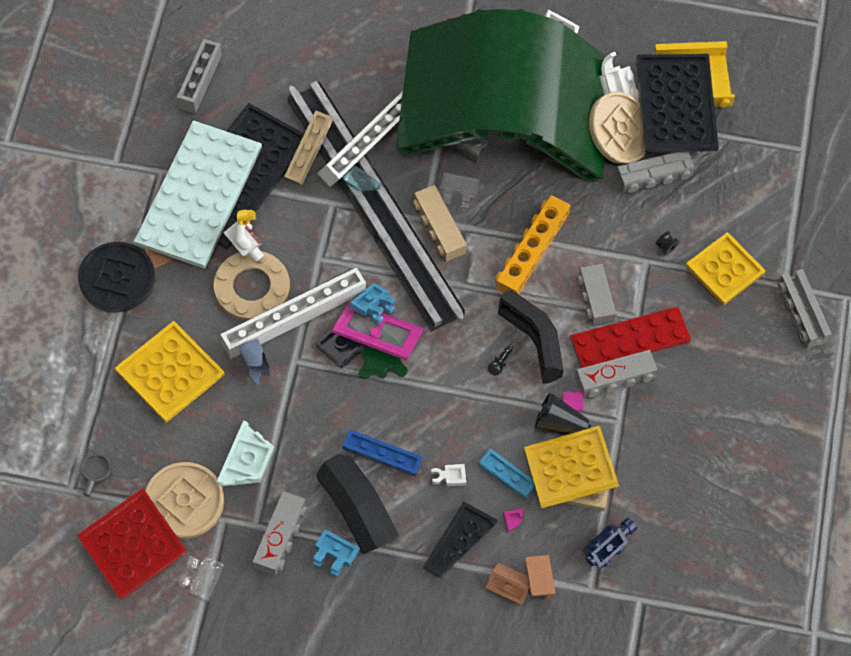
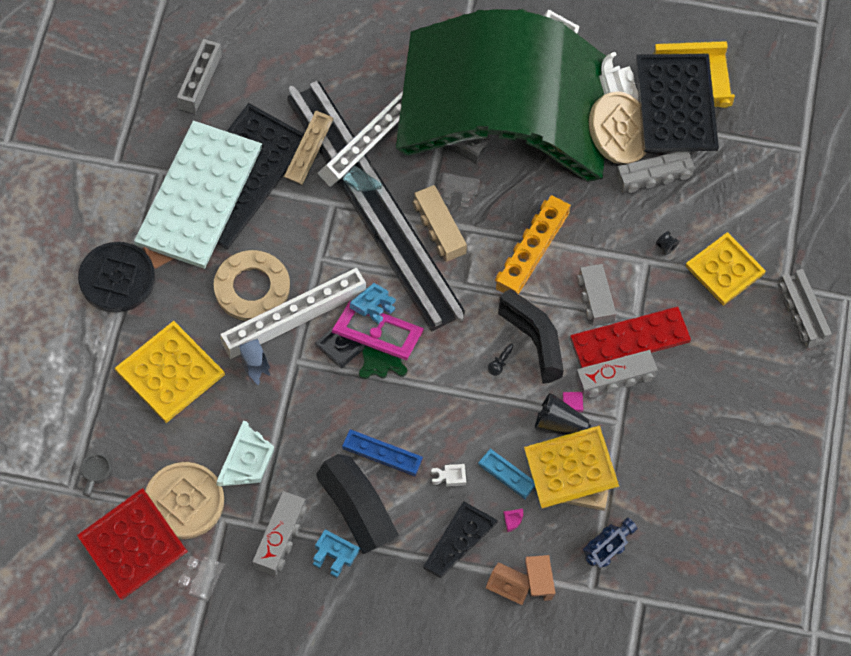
(242, 236): white torso -> none

